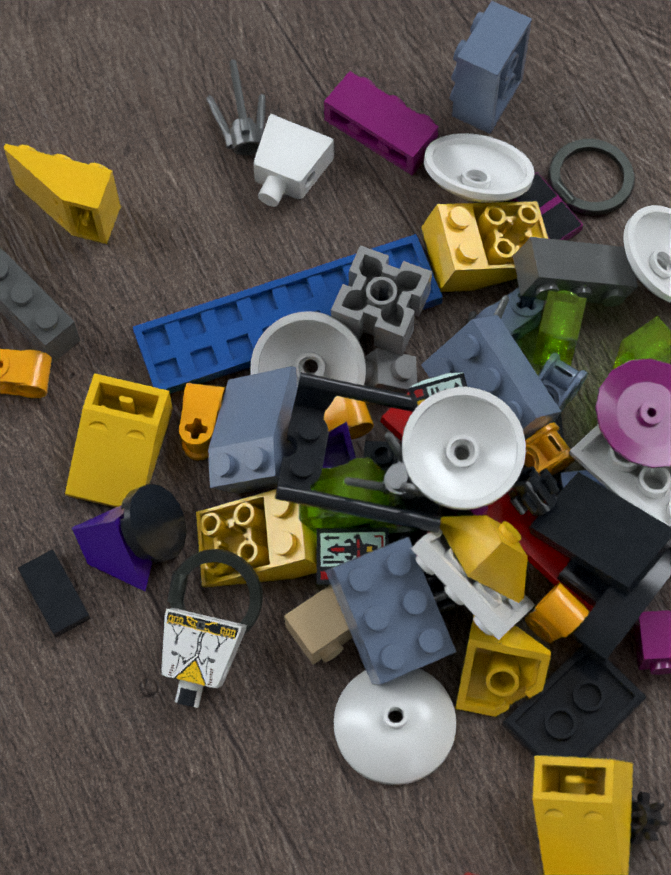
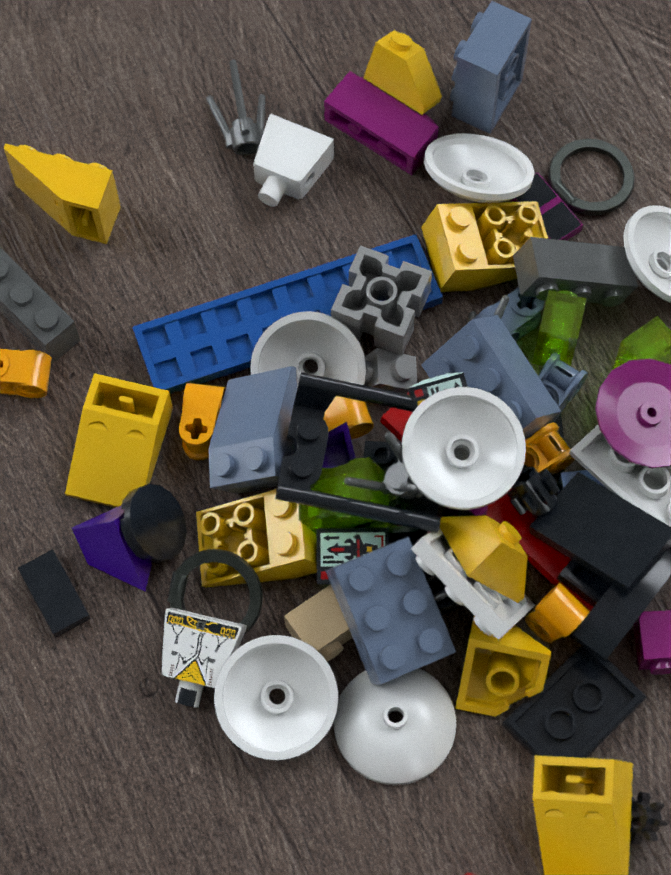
(245, 703): none -> white dish
(403, 72): none -> yellow slope

